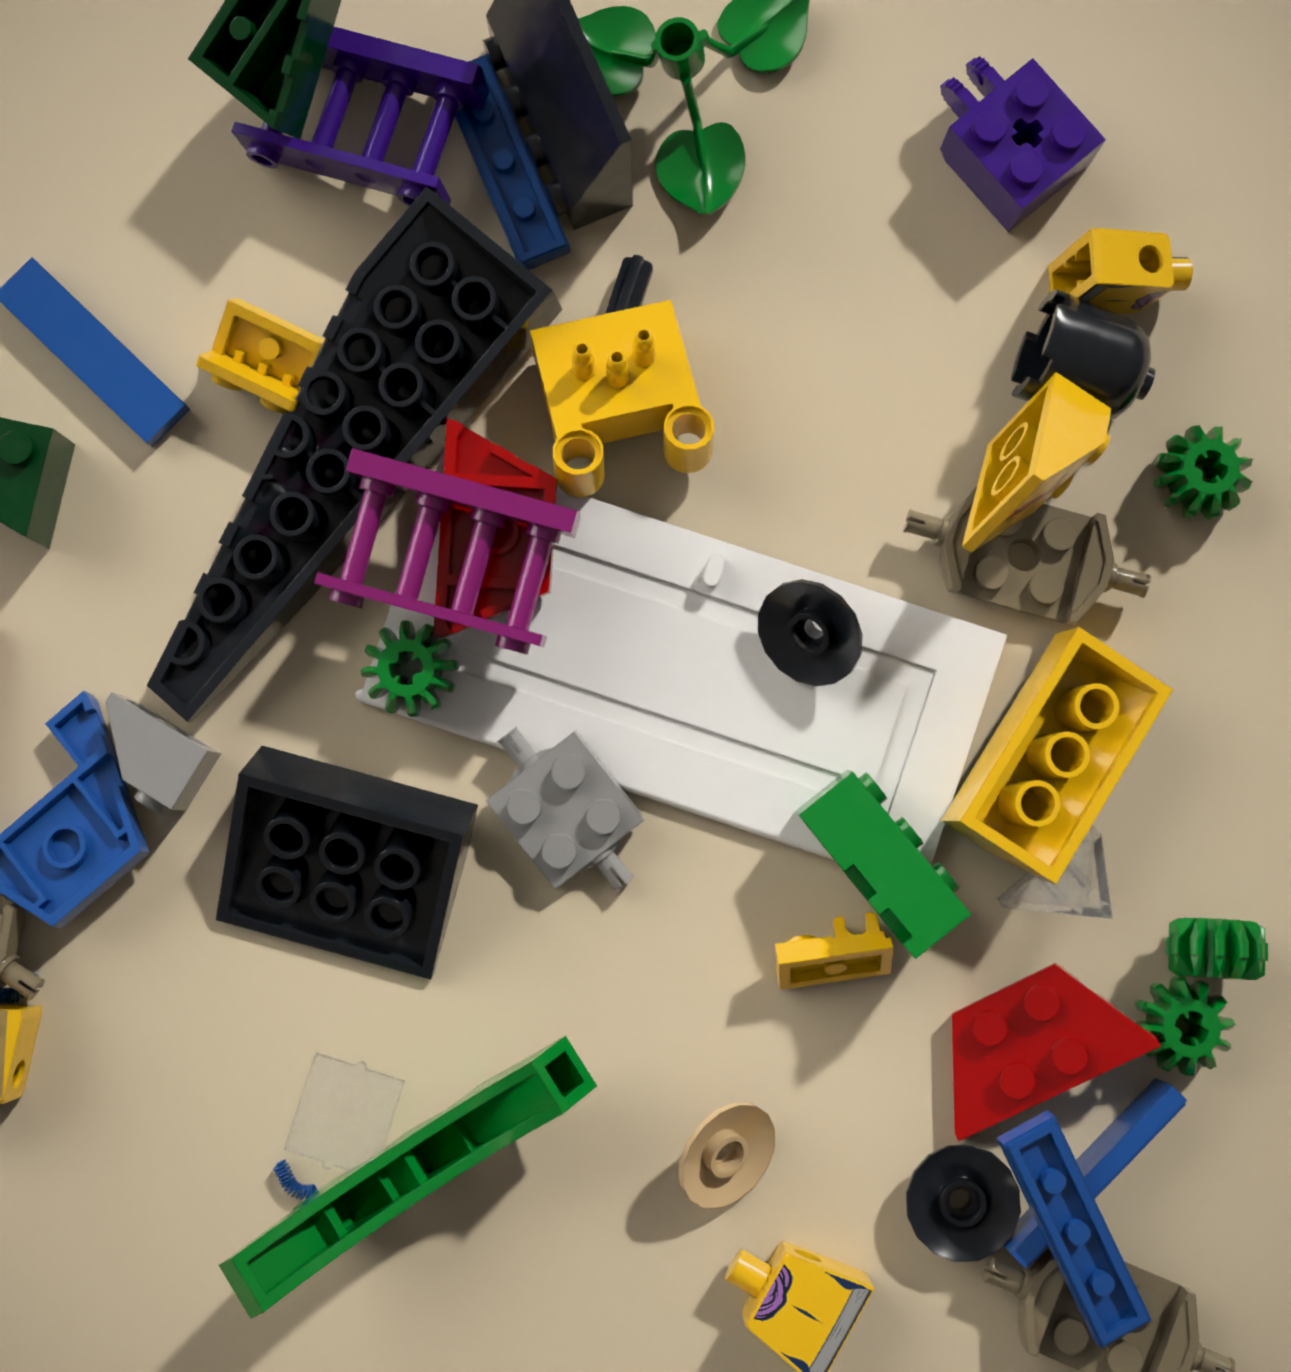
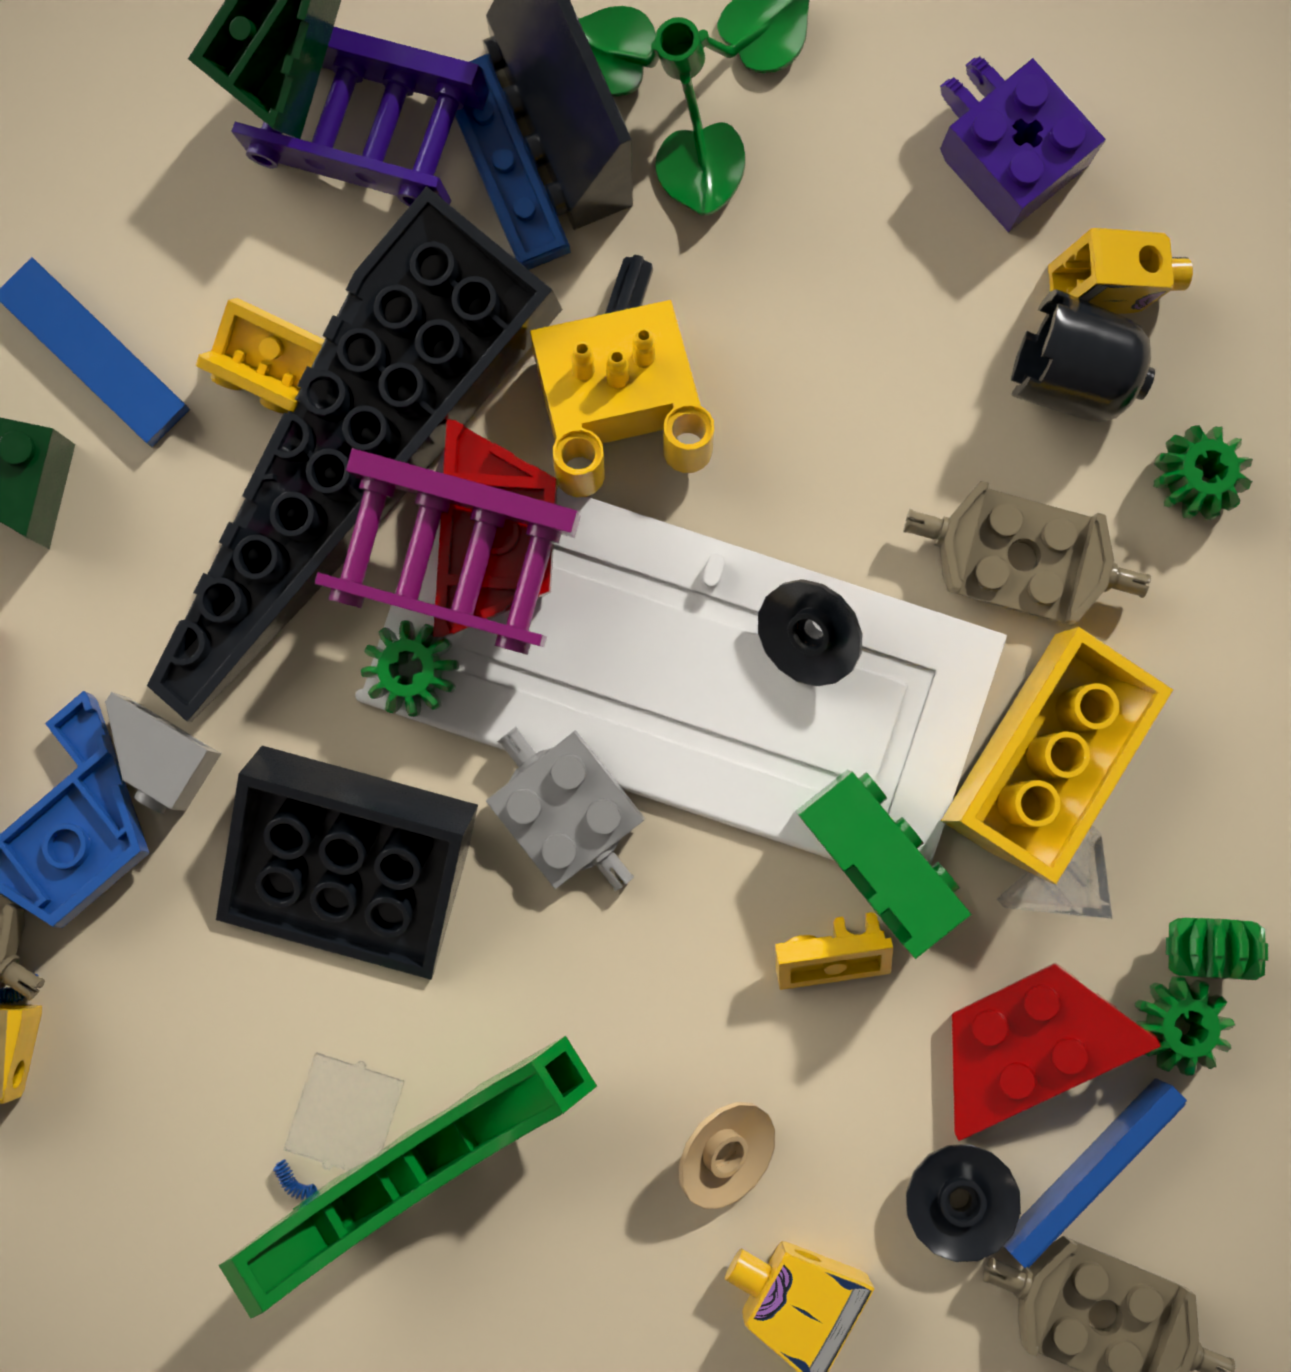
(1036, 457): yellow slope -> none
(1074, 1228): blue tile -> none

